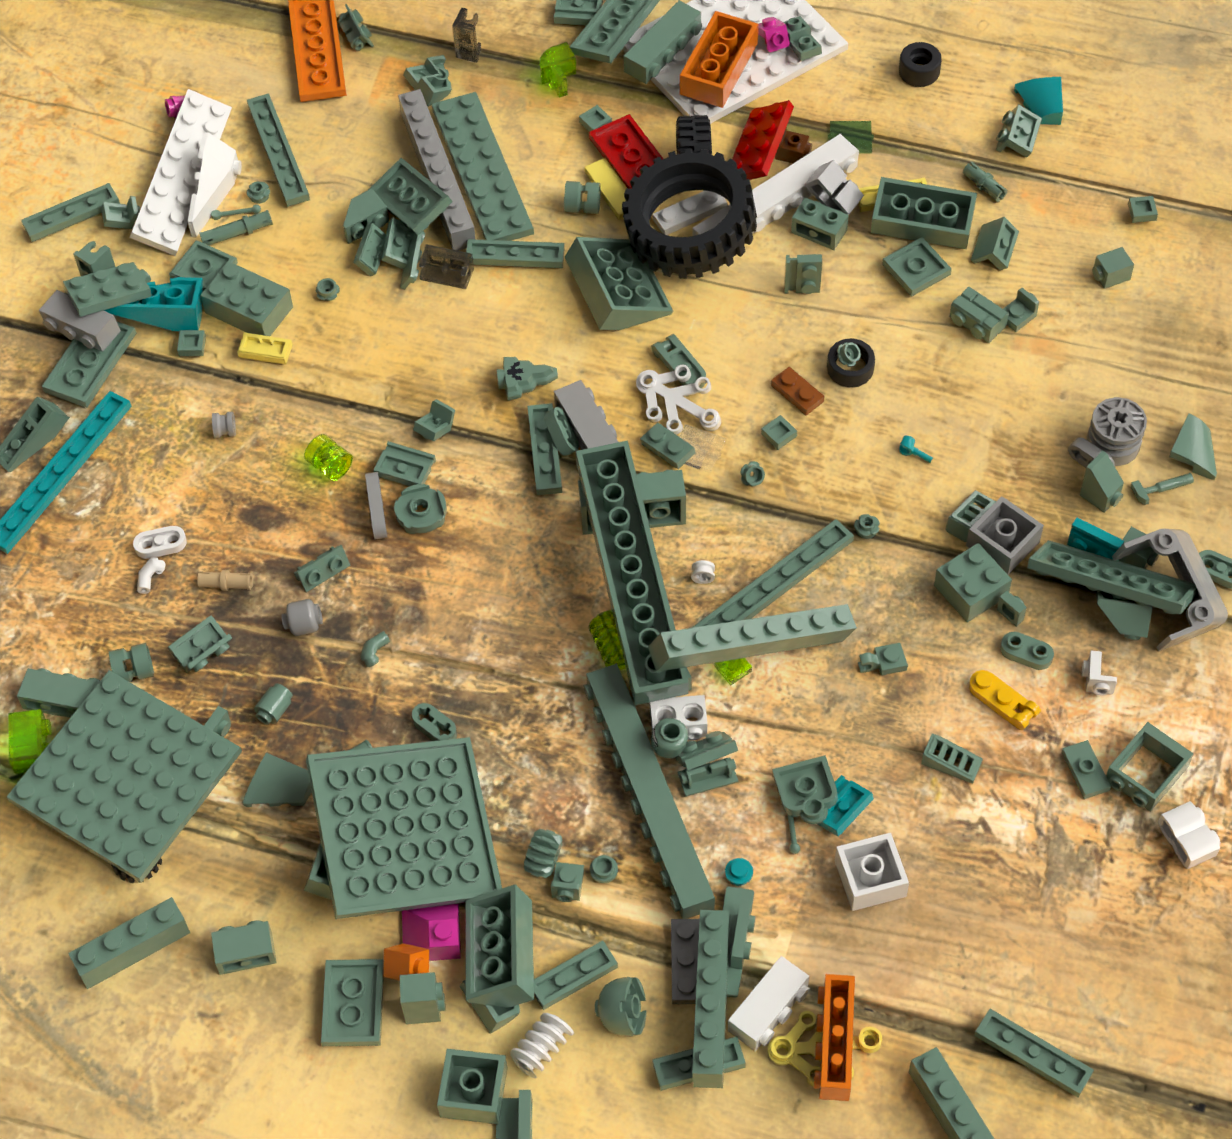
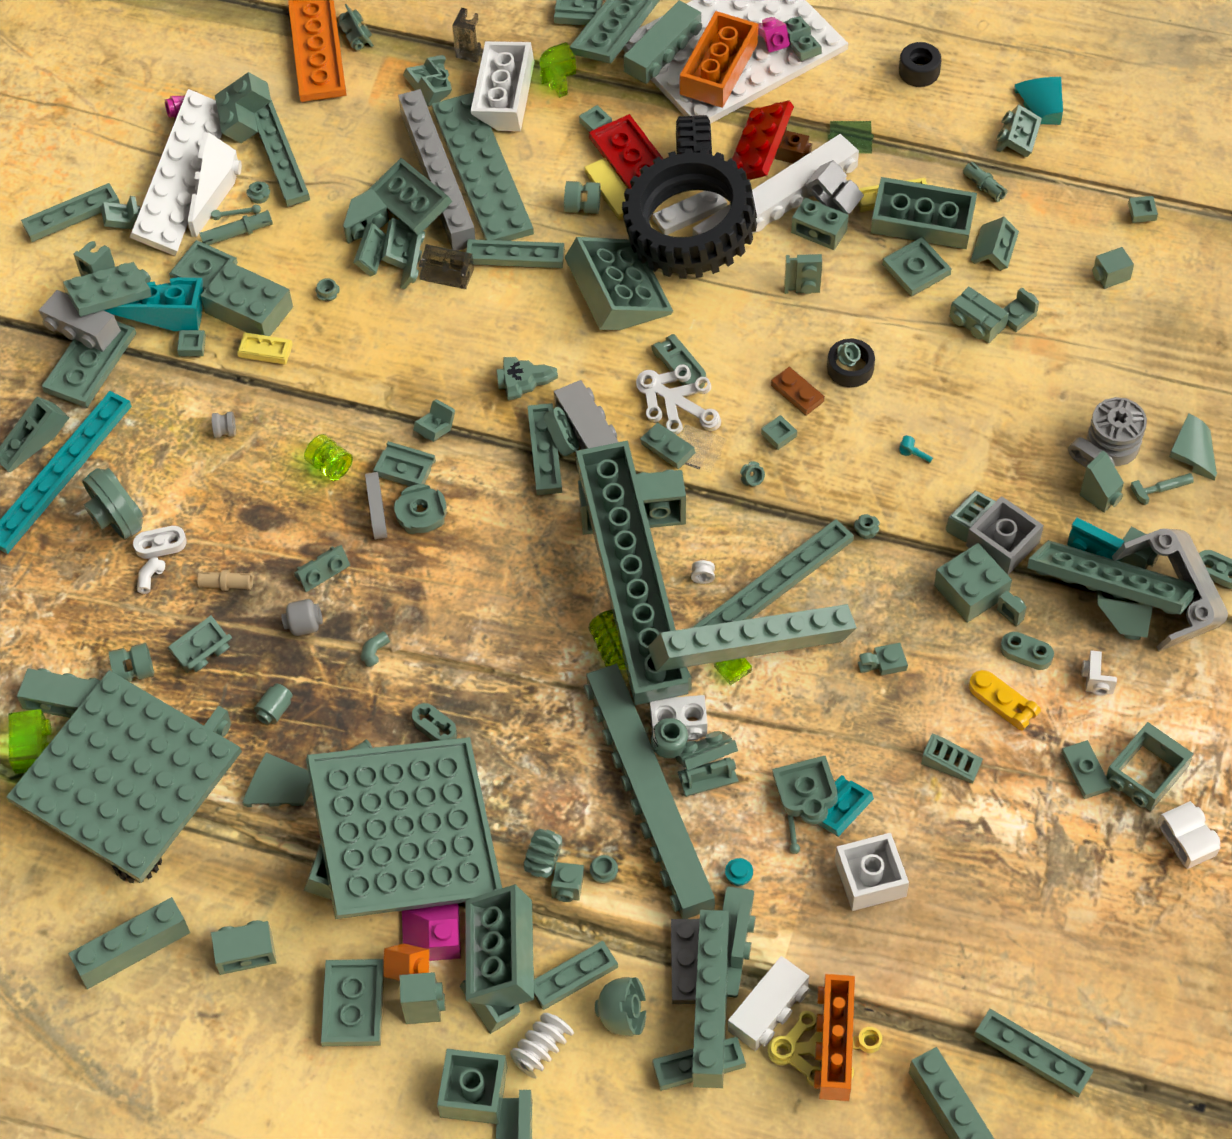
(111, 504): none -> sand green piece
(238, 106): none -> sand green brick
(503, 84): none -> white slope

